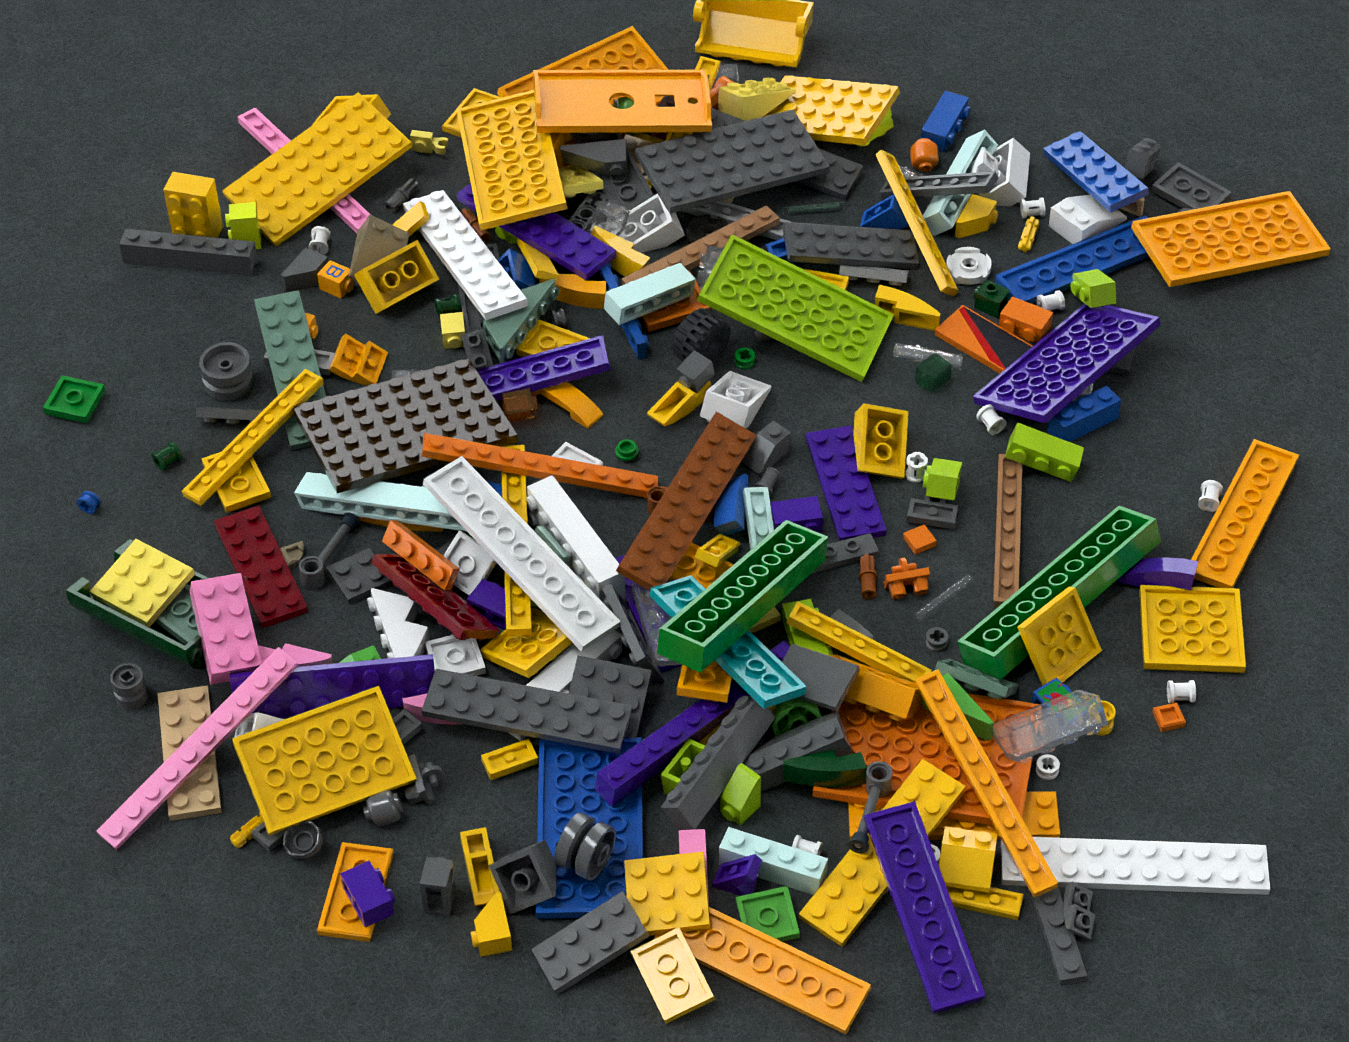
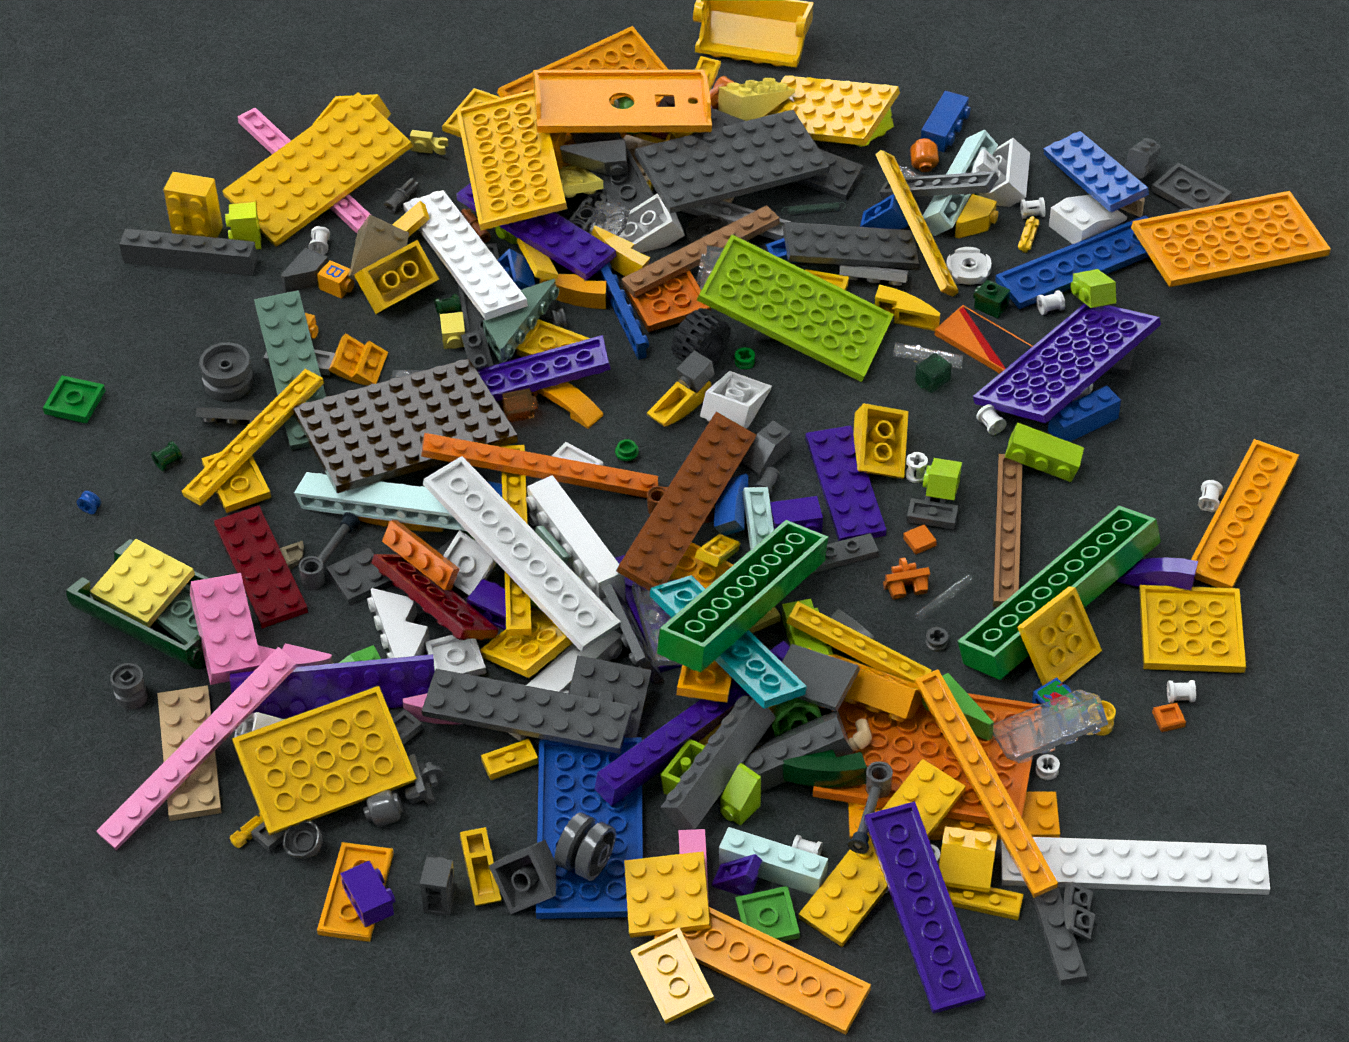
(492, 928): yellow slope -> none
(590, 942): dark grey plate -> none
(649, 293): light aqua brick -> none
(729, 71): clear tile -> none
(862, 737): none -> tan arm
(868, 577): dark orange axle -> none
(977, 680): sand green plate -> none
(1026, 320): orange brick -> none

